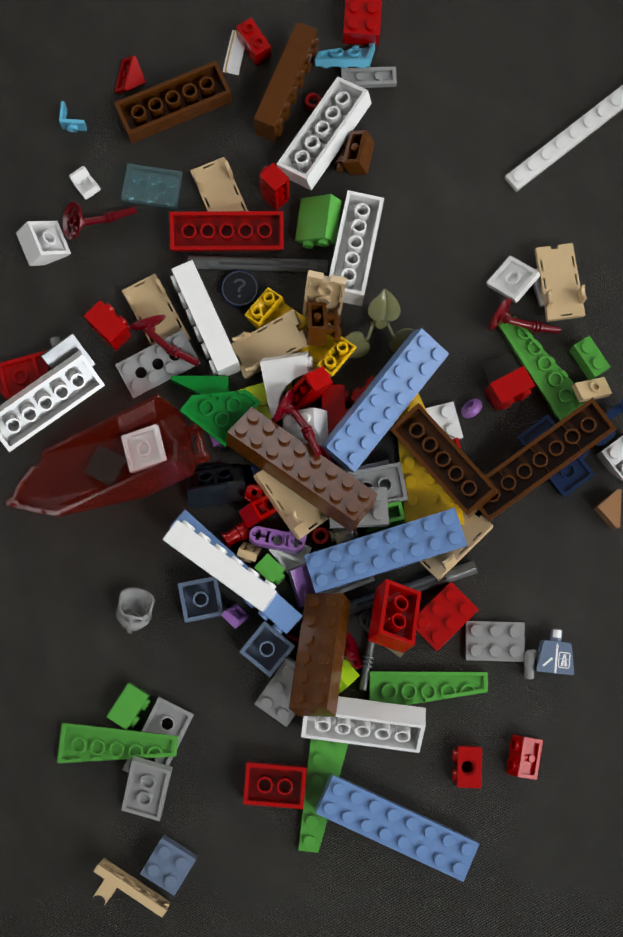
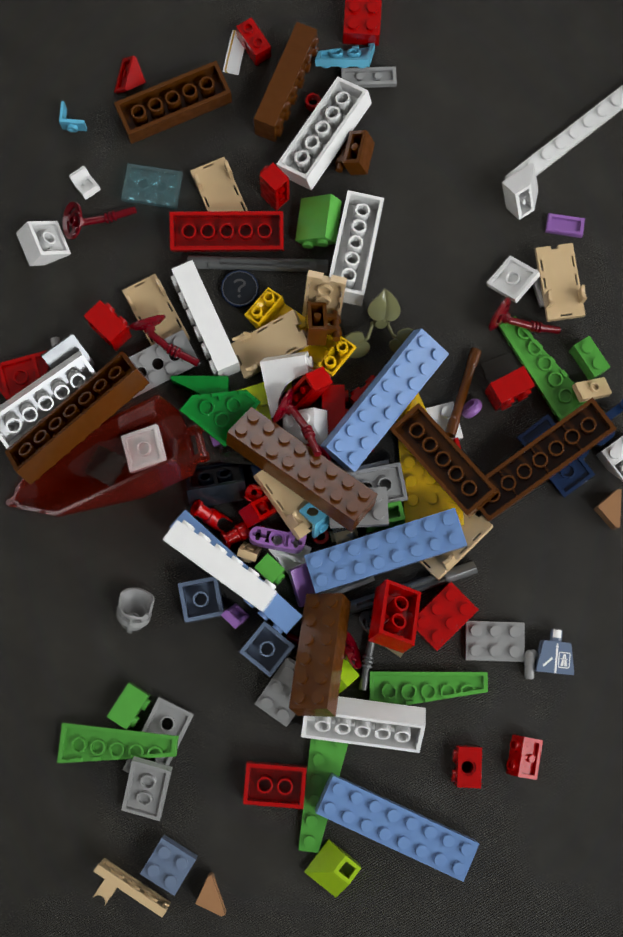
(76, 417): none -> reddish brown brick
(209, 515): none -> red piece
(210, 897): none -> medium nougat slope
(319, 522): none -> medium azure bracket
(333, 868): none -> lime slope
(454, 420): none -> reddish brown piece
(521, 191): none -> white slope
(565, 225): none -> medium lavender tile

